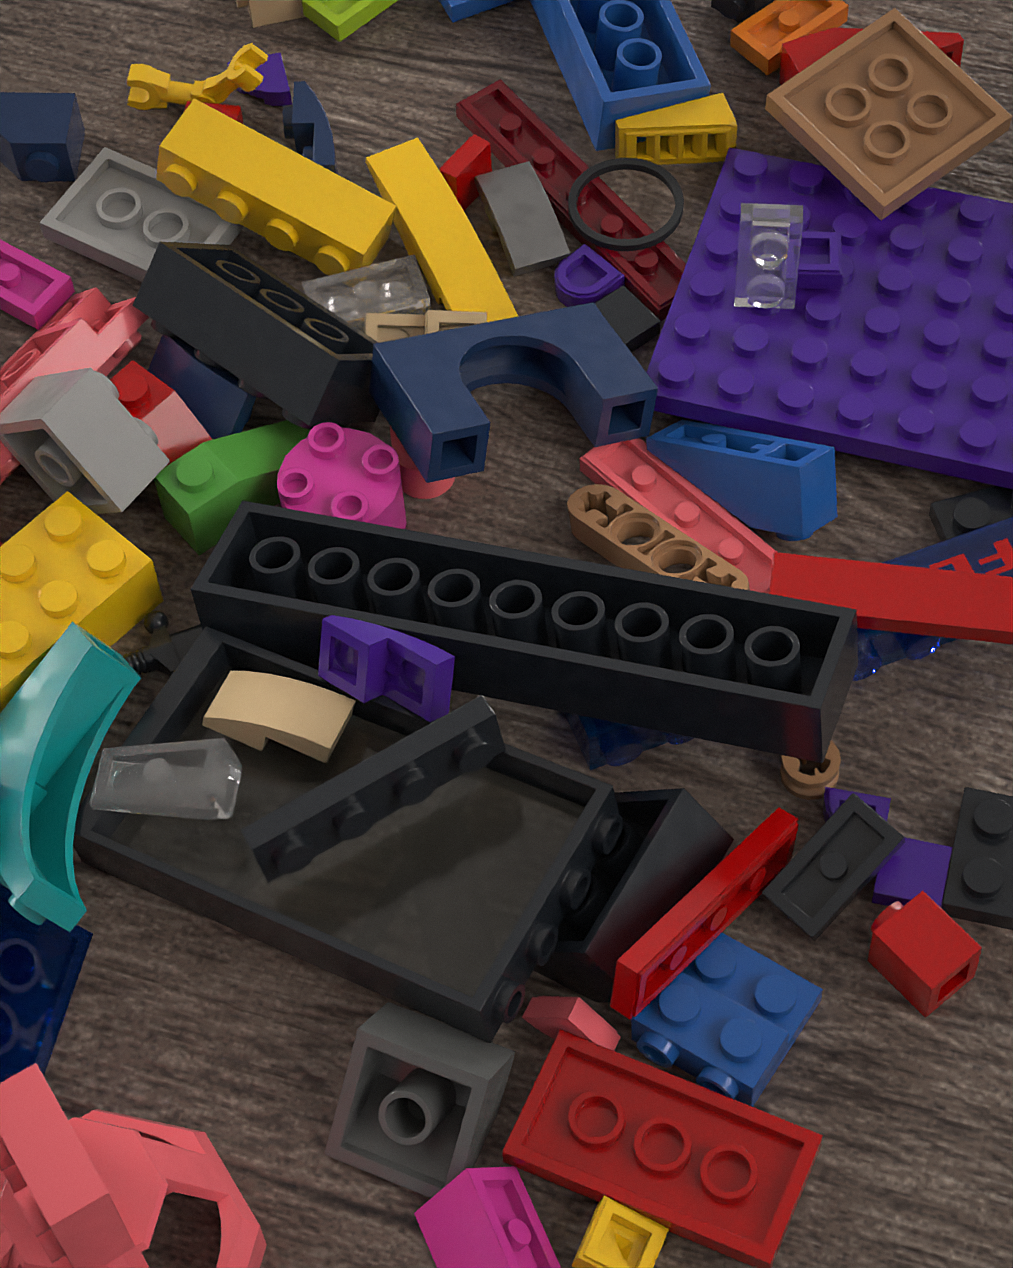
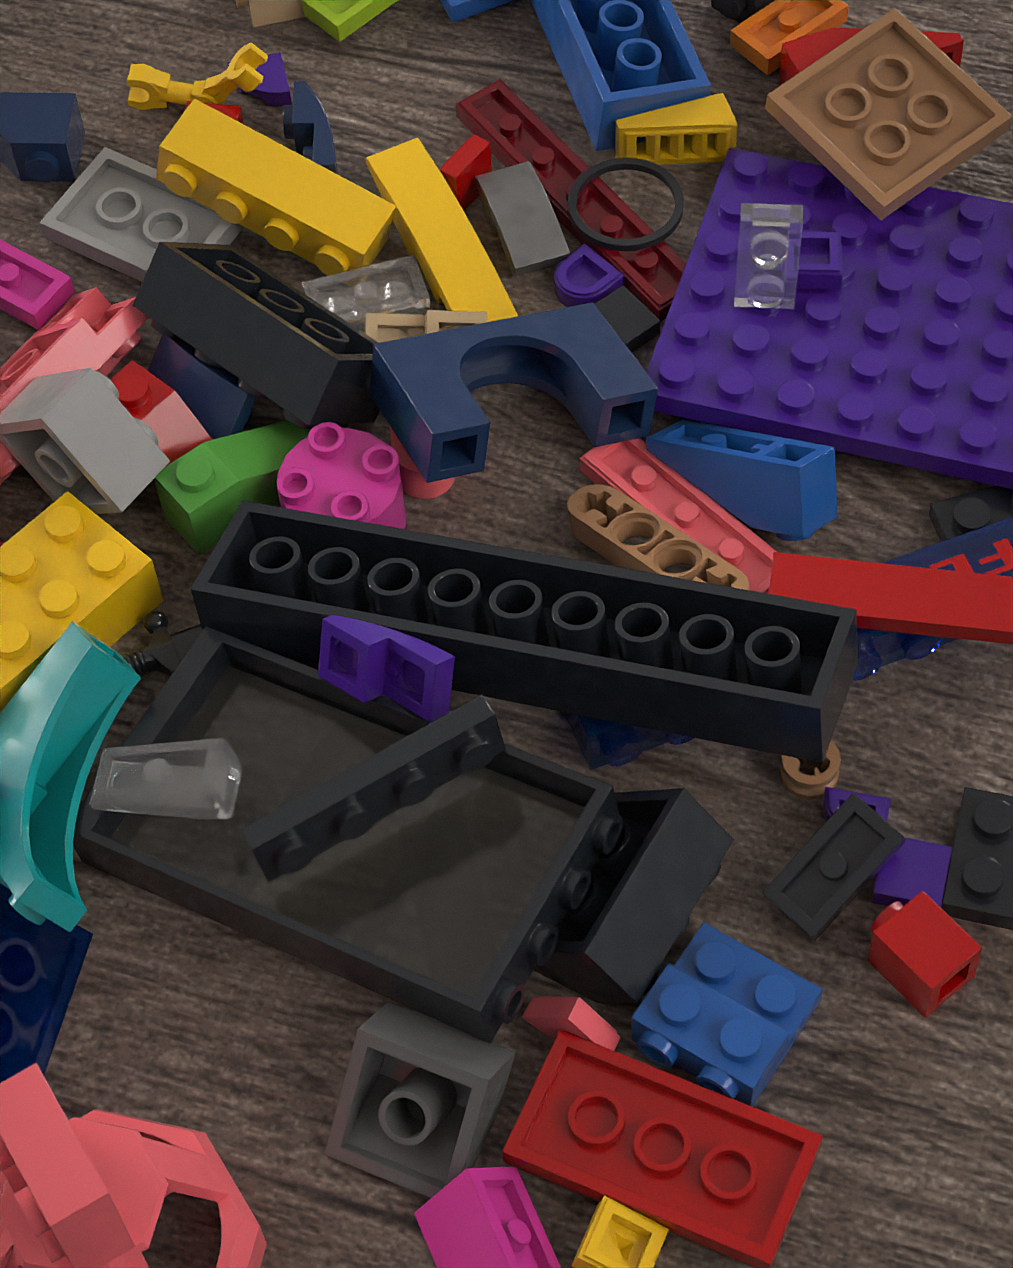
(280, 708): tan slope -> none
(703, 914): red tile -> none

